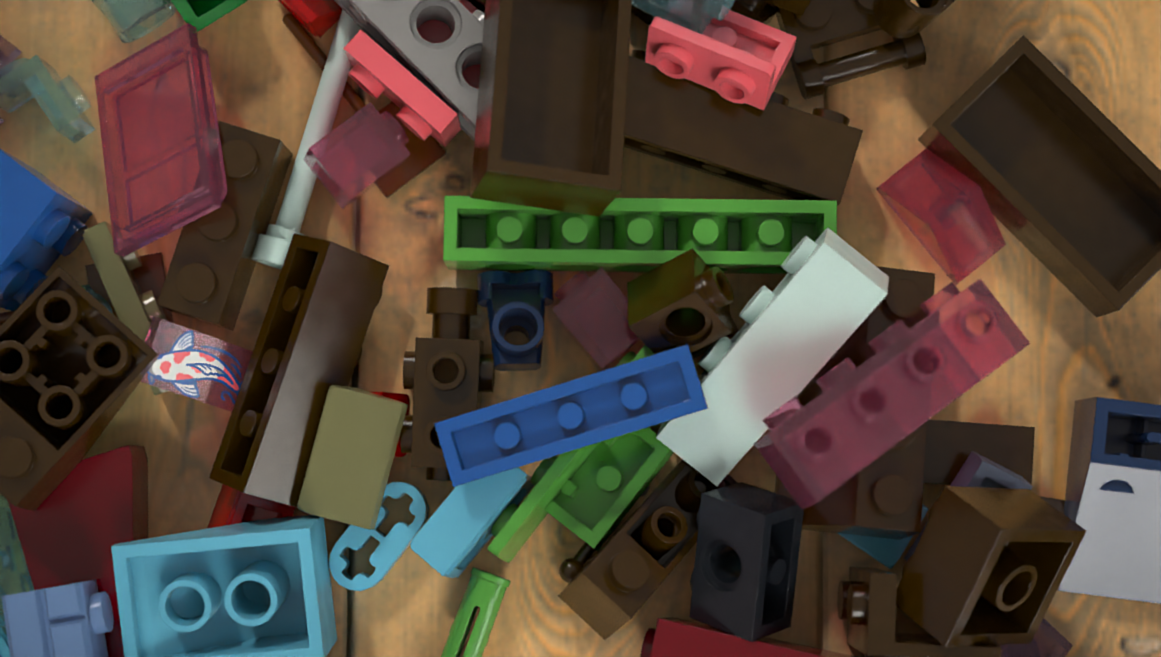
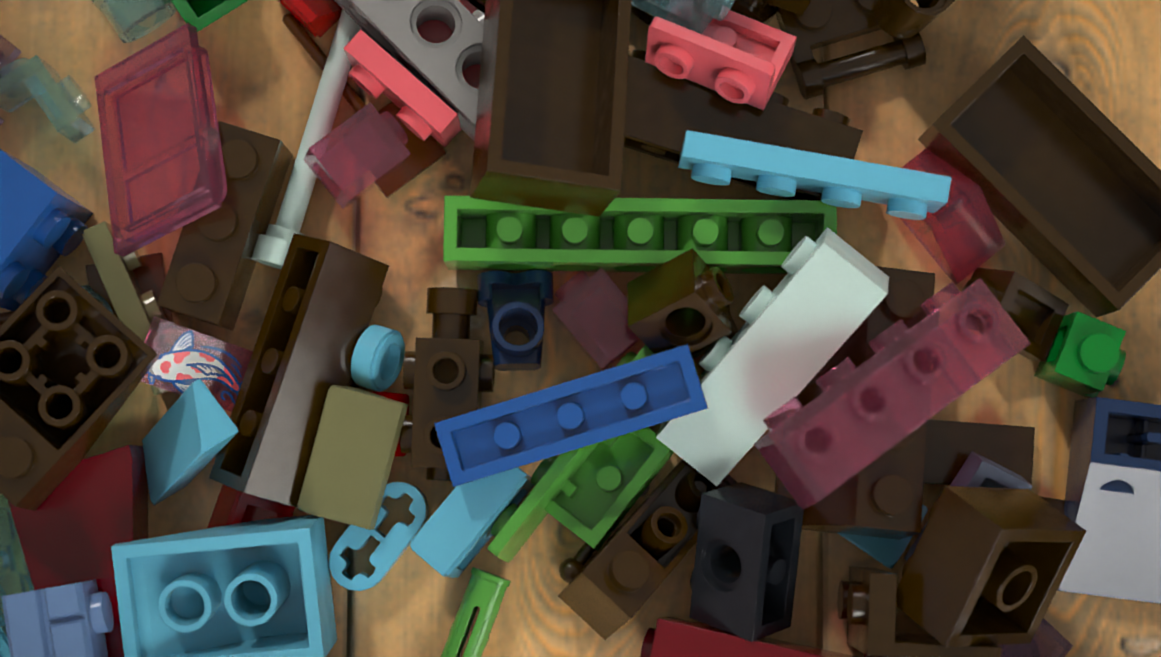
(185, 441): none -> medium azure slope
(377, 358): none -> medium azure tile
(840, 180): none -> medium azure plate
(1028, 305): none -> dark brown bracket
(1084, 355): none -> green brick

